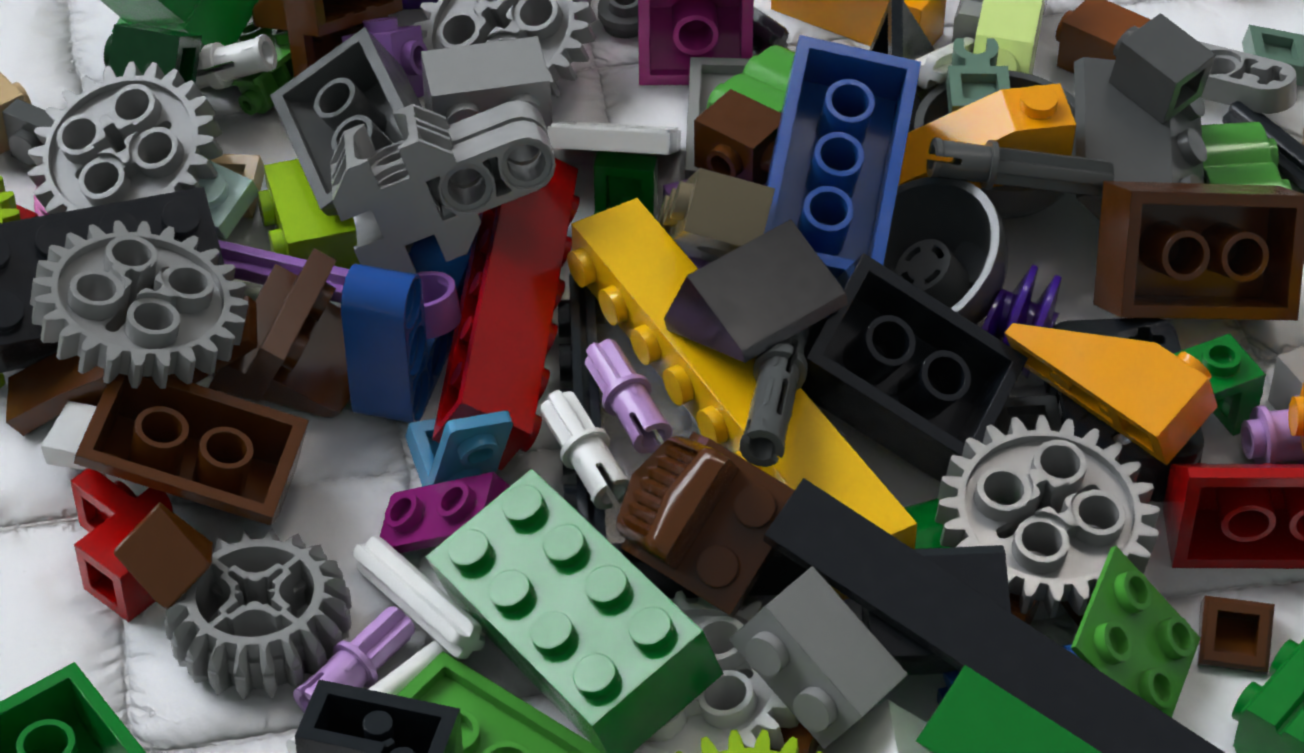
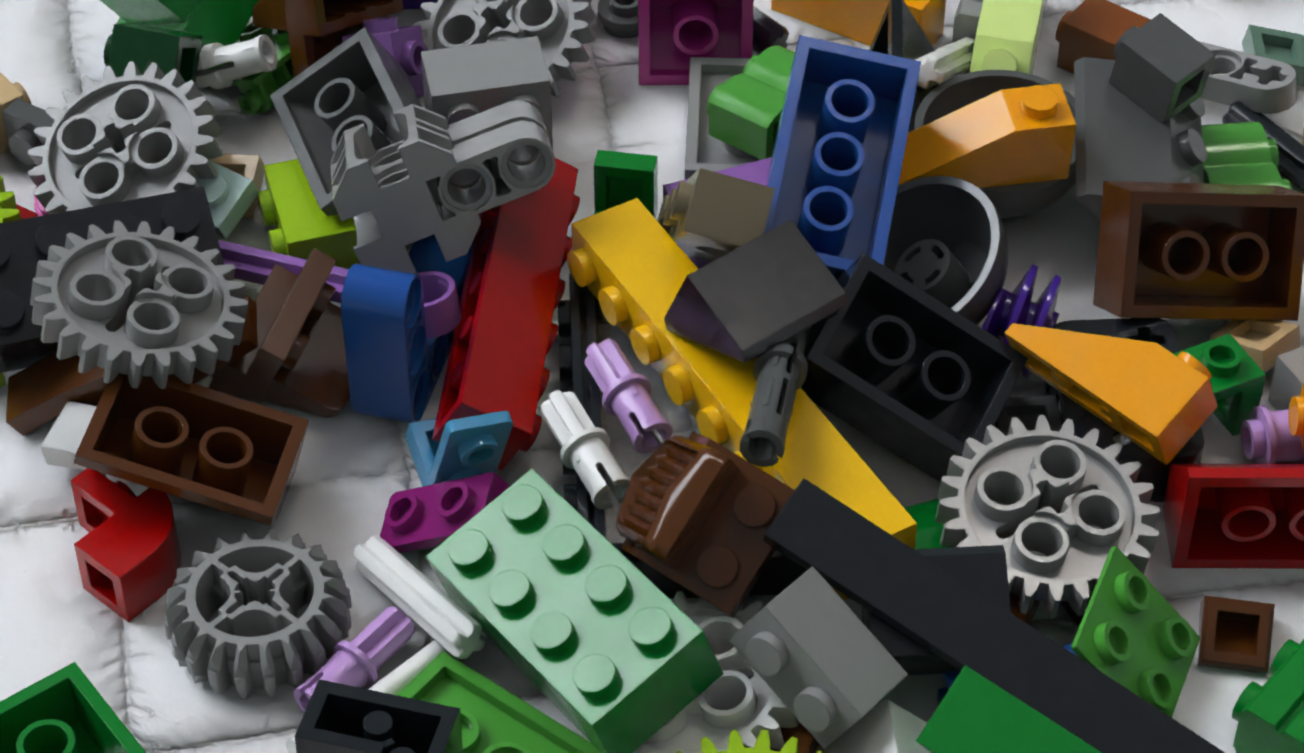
(165, 555): reddish brown slope -> none
(614, 137): white tile -> none
(736, 137): reddish brown brick -> none
(974, 75): sand green plate -> none
(1018, 168): dark grey axle -> none
(1263, 339): none -> tan plate

